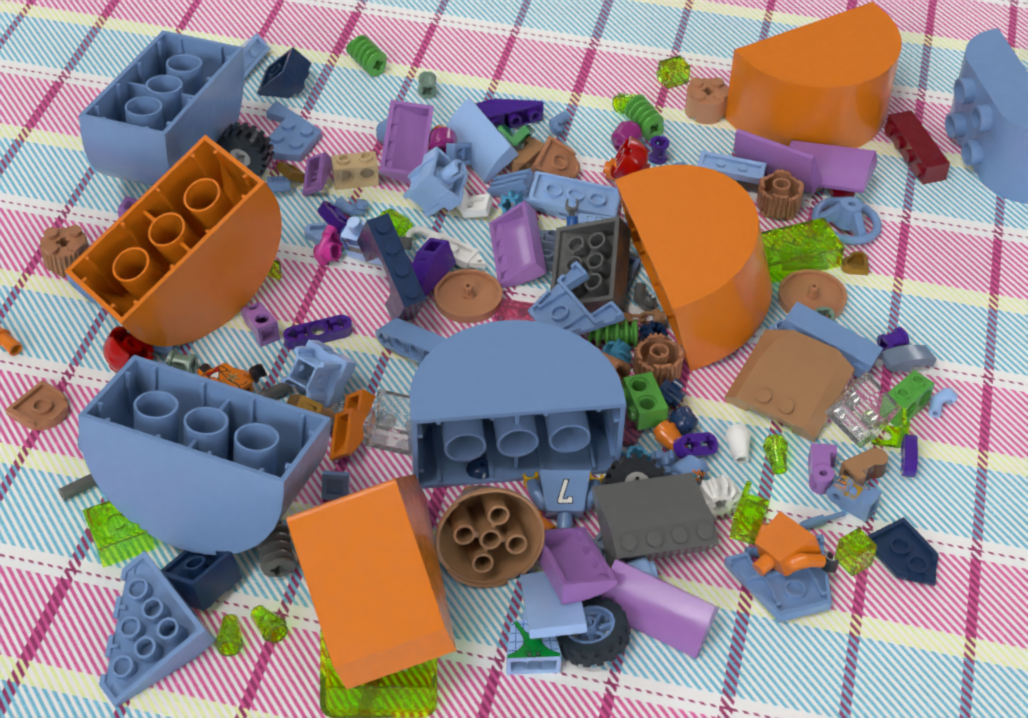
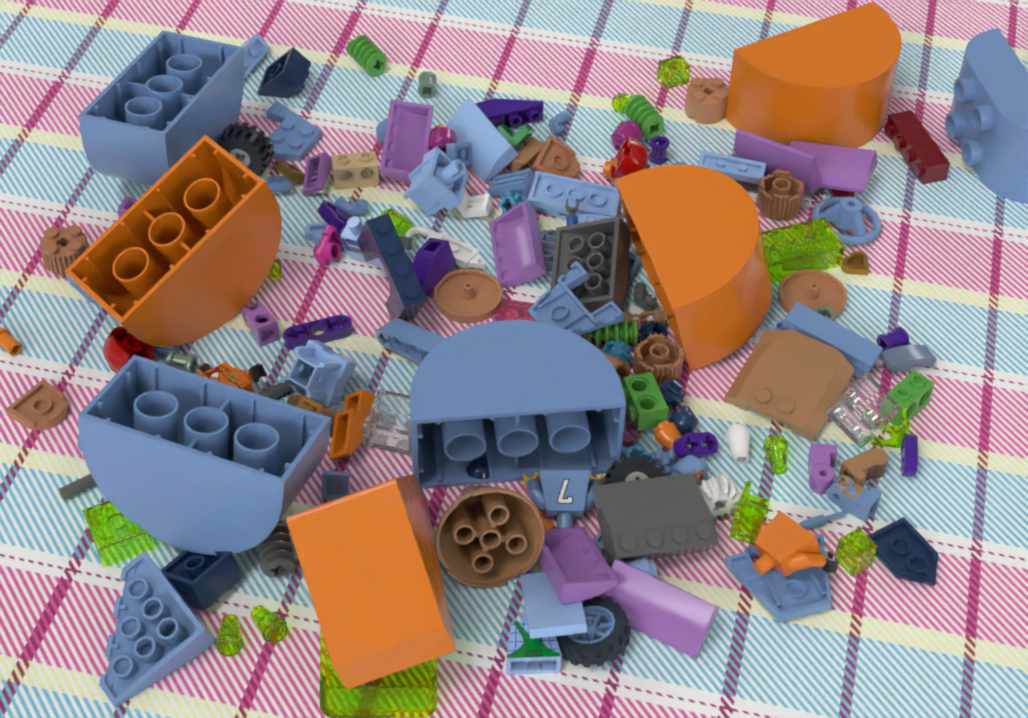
(937, 400): light blue arm -> none

